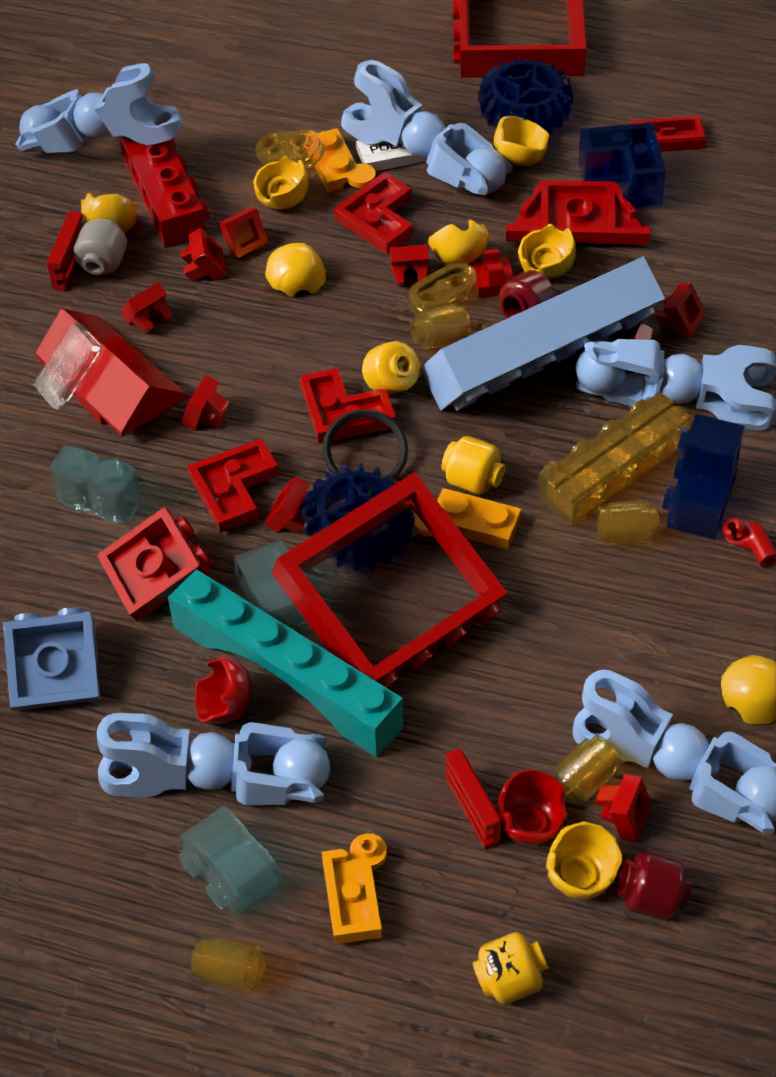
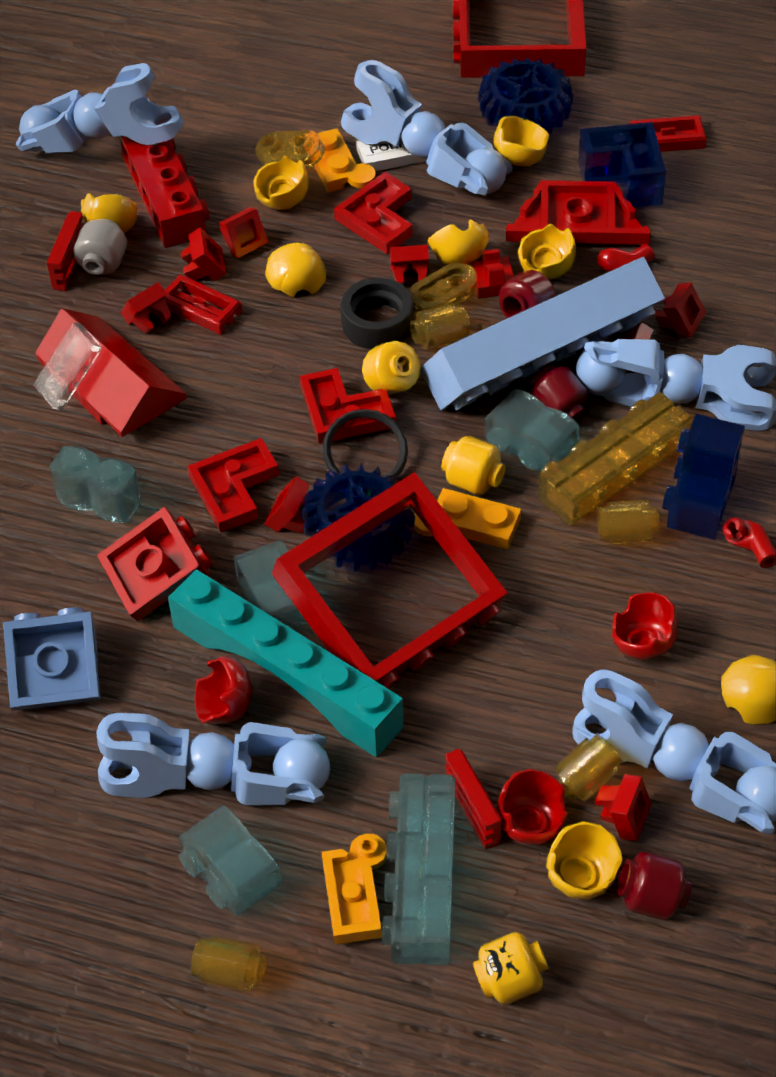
(196, 309): none -> red tile
(205, 406): red tile -> none
(376, 292): none -> black tyre
(423, 869): none -> clear light blue brick
(531, 430): none -> clear light blue brick
(560, 390): none -> dark red head
(613, 258): none -> red arm
(646, 626): none -> red hair

